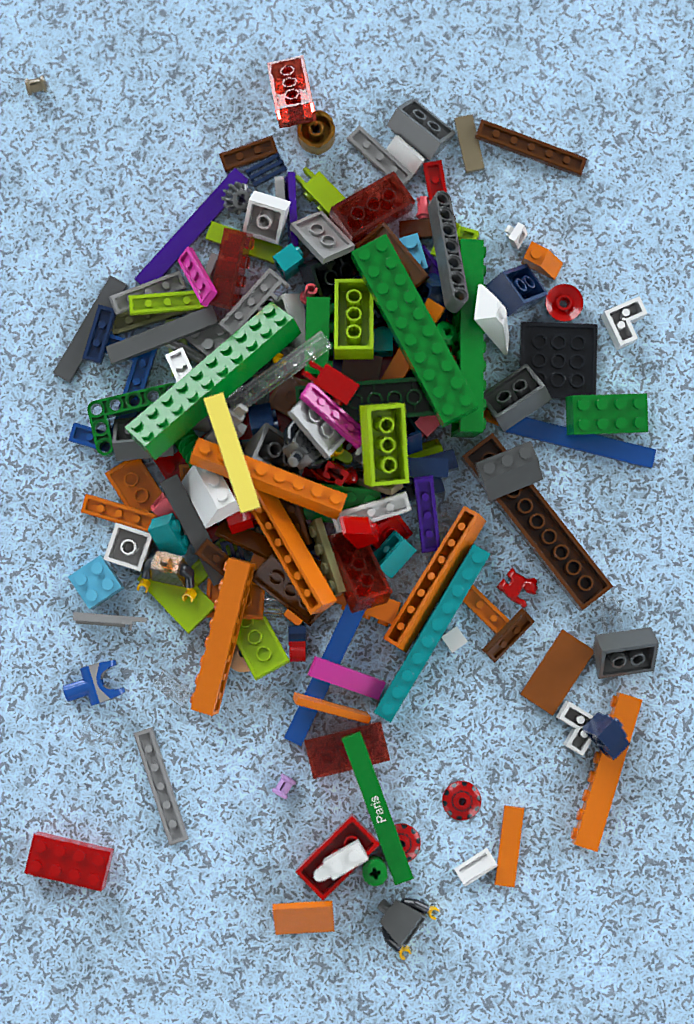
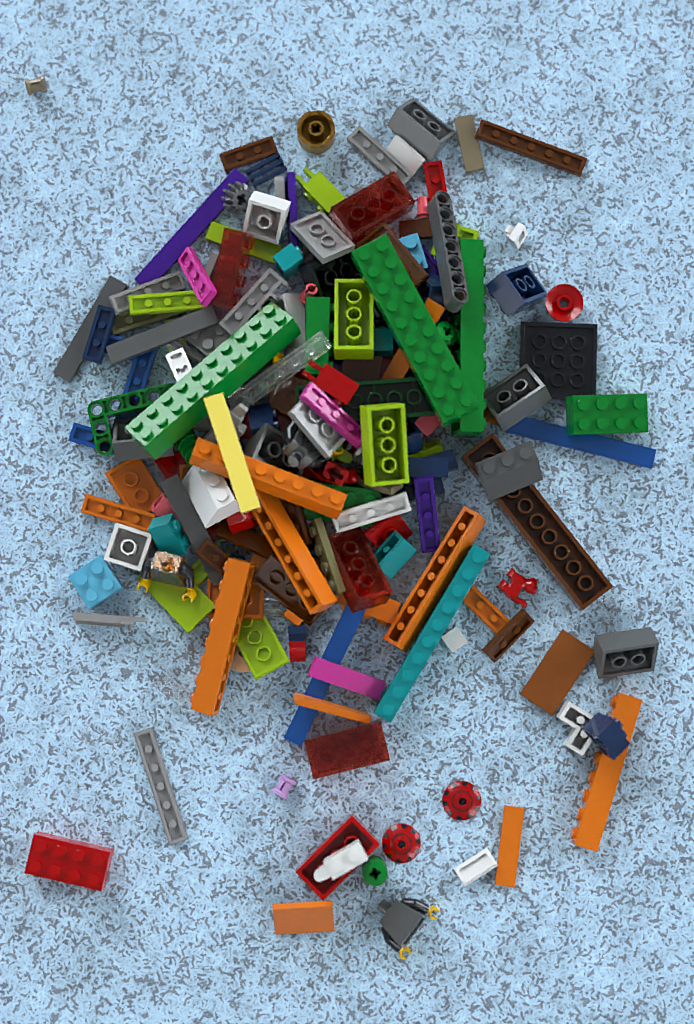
(92, 684): blue connector -> none
(291, 91): clear red brick -> none
(359, 530): red slope -> none
(377, 808): green tile -> none
(492, 318): white wedge -> none
(542, 260): orange slope -> none
(620, 319): white brick -> none

